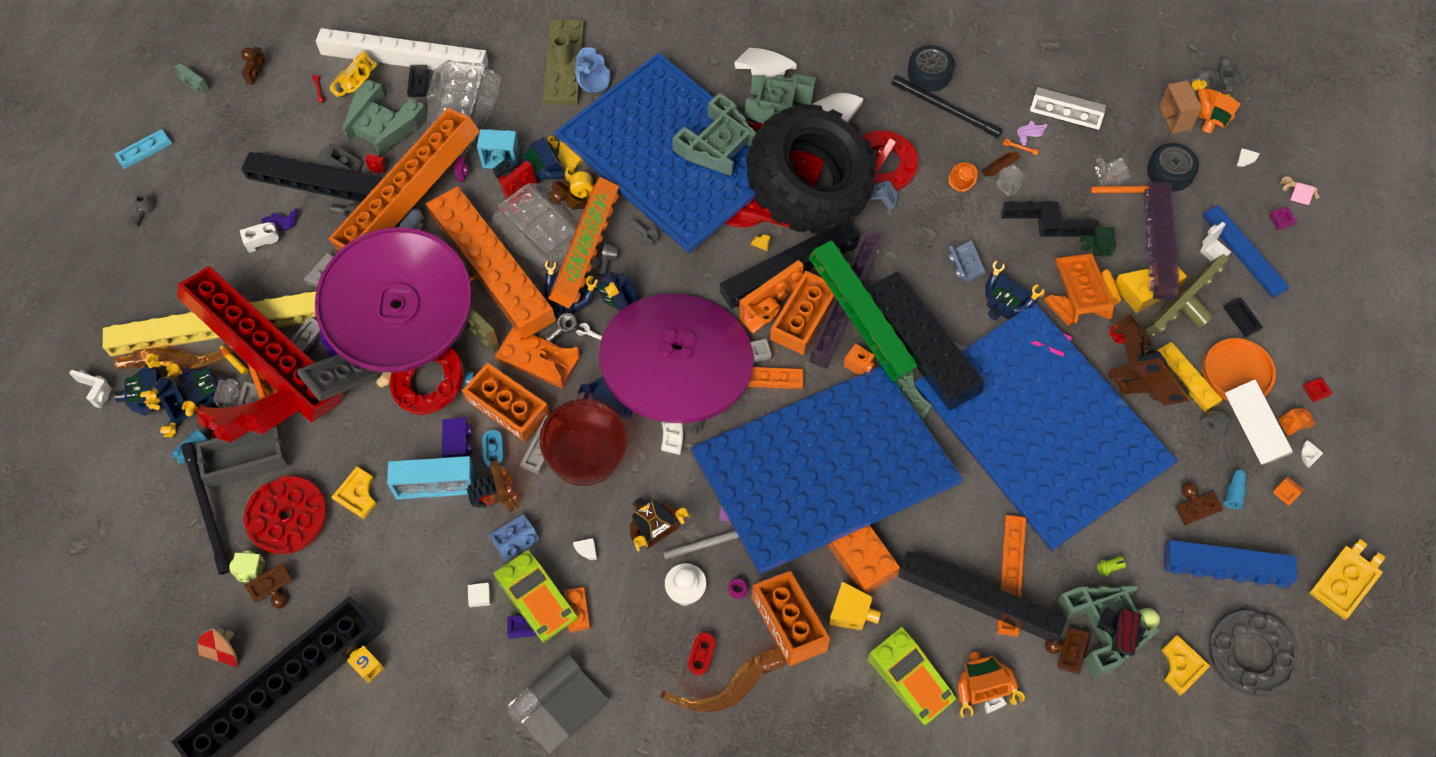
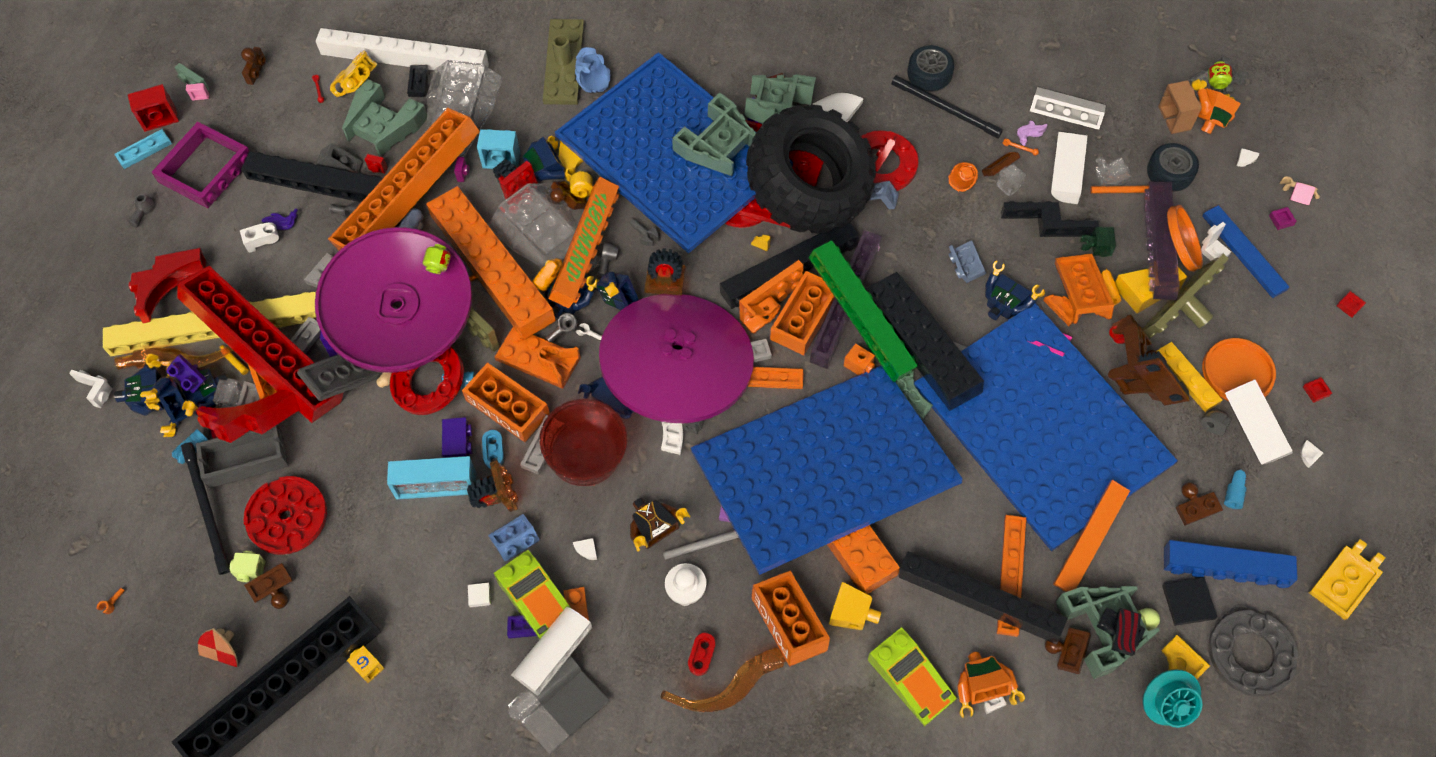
(110, 607): none -> orange hand
(153, 107): none -> red brick
(167, 272): none -> red arch
(181, 153): none -> magenta window
(186, 373): none -> dark purple hips
(197, 91): none -> bright pink tile
(355, 493): yellow tile -> none
(436, 259): none -> lime head
(547, 274): none -> light orange hinge
(552, 650): none -> white brick
(665, 273): none -> plate
(737, 583): magenta plate -> none
(764, 62): white slope -> none
(1069, 167): none -> white brick
(1091, 537): none -> orange tile
(1105, 567): lime pin -> none
(1173, 699): none -> teal piece
(1185, 238): none -> orange brick
(1189, 601): none -> black tile
(1220, 75): none -> lime head
(1243, 317): black tile -> none
(1288, 491): orange tile -> none
(1296, 420): orange bracket -> none
(1351, 304): none -> red plate

